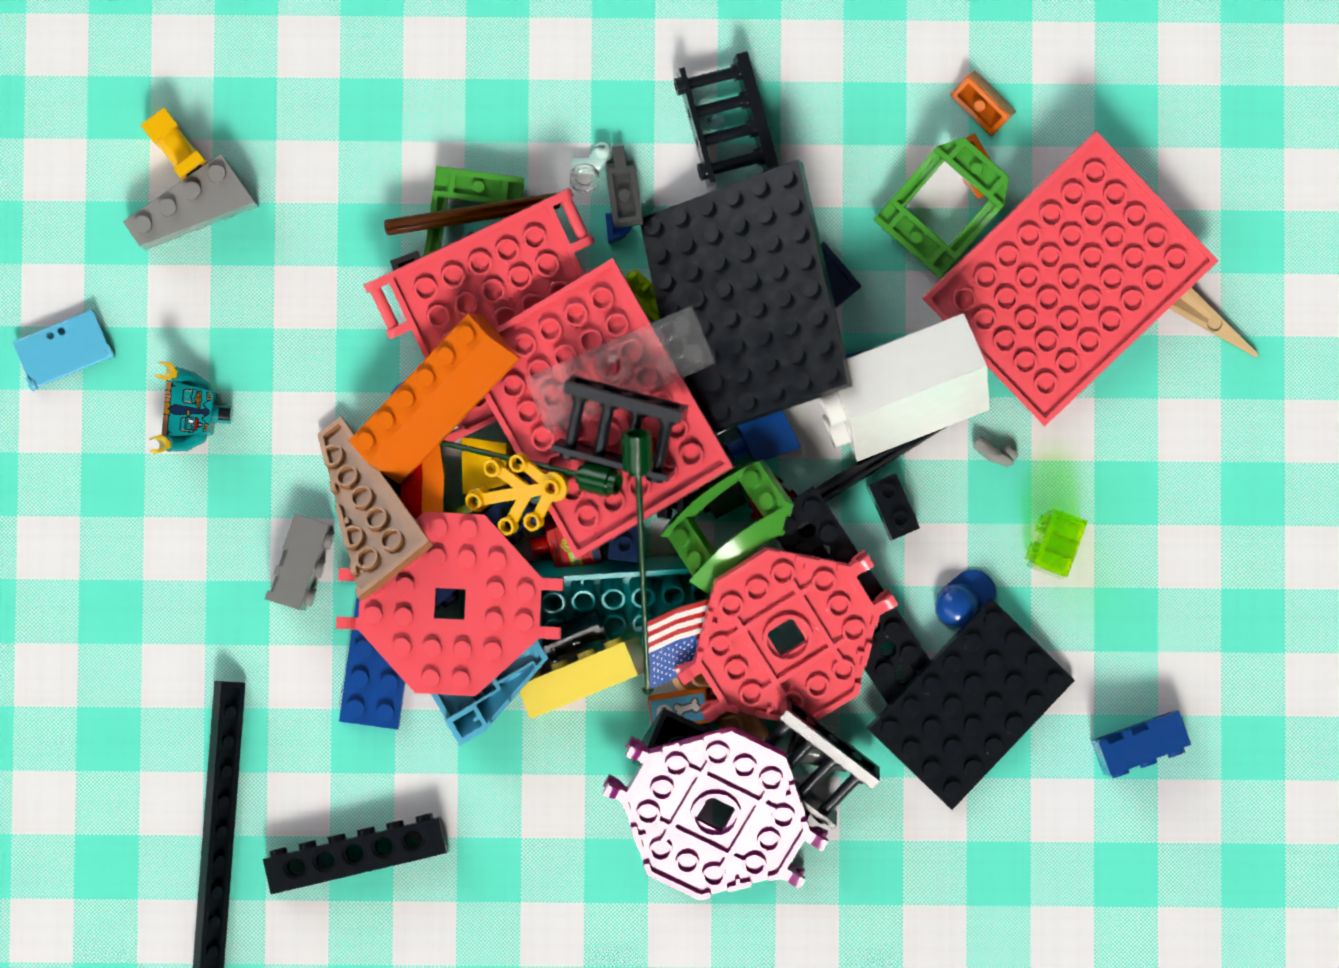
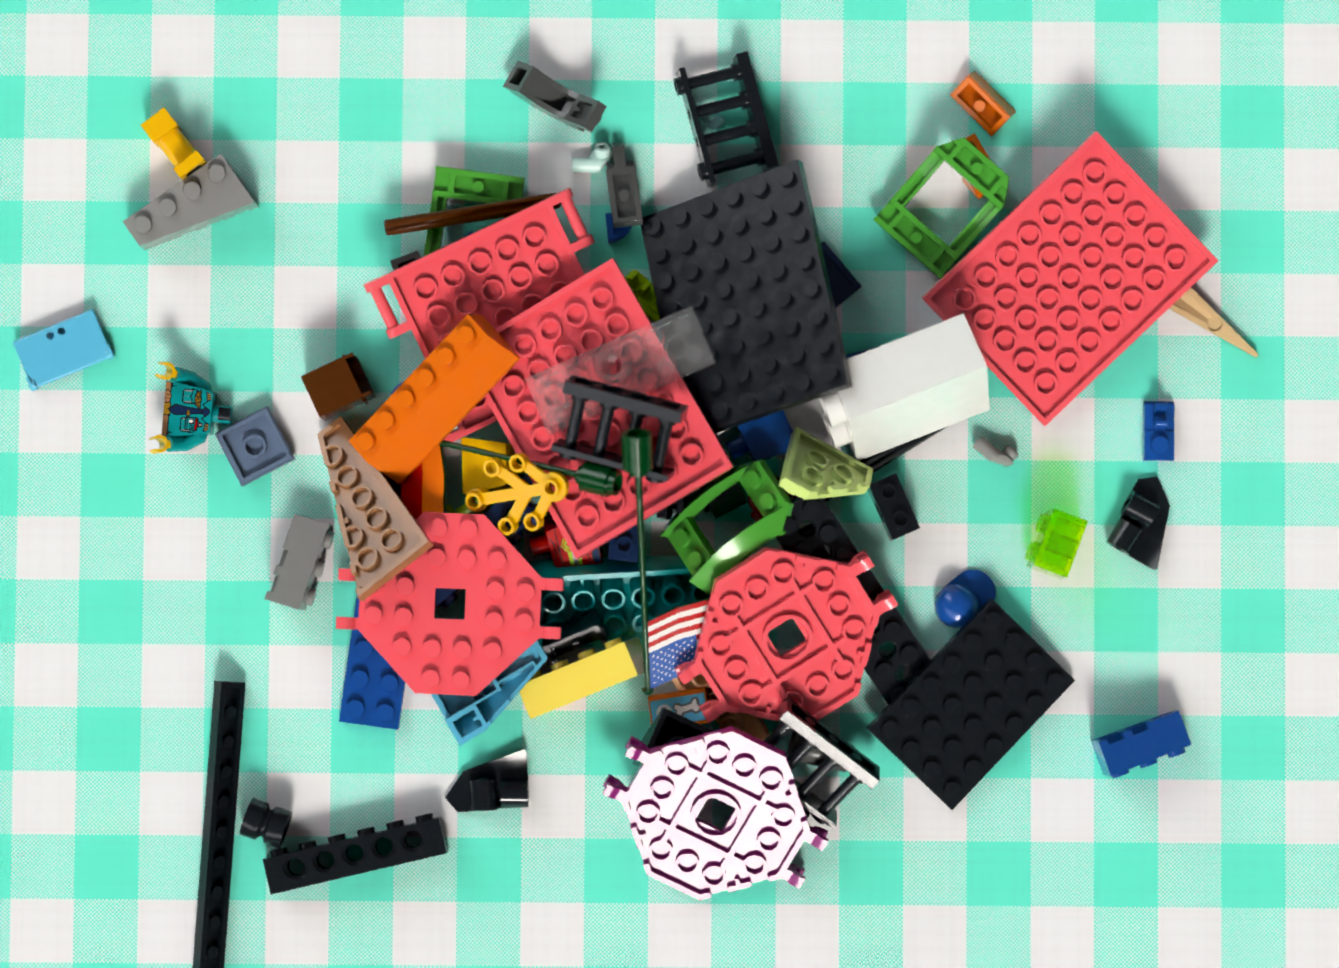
(255, 446): none -> sand blue plate
(267, 823): none -> black wheel
(338, 386): none -> reddish brown piece
(492, 785): none -> black panel
(553, 98): none -> dark grey arch
(584, 178): clear tile -> none
(820, 470): none -> yellowish green plate
(1142, 523): none -> black panel
(1158, 431): none -> blue plate

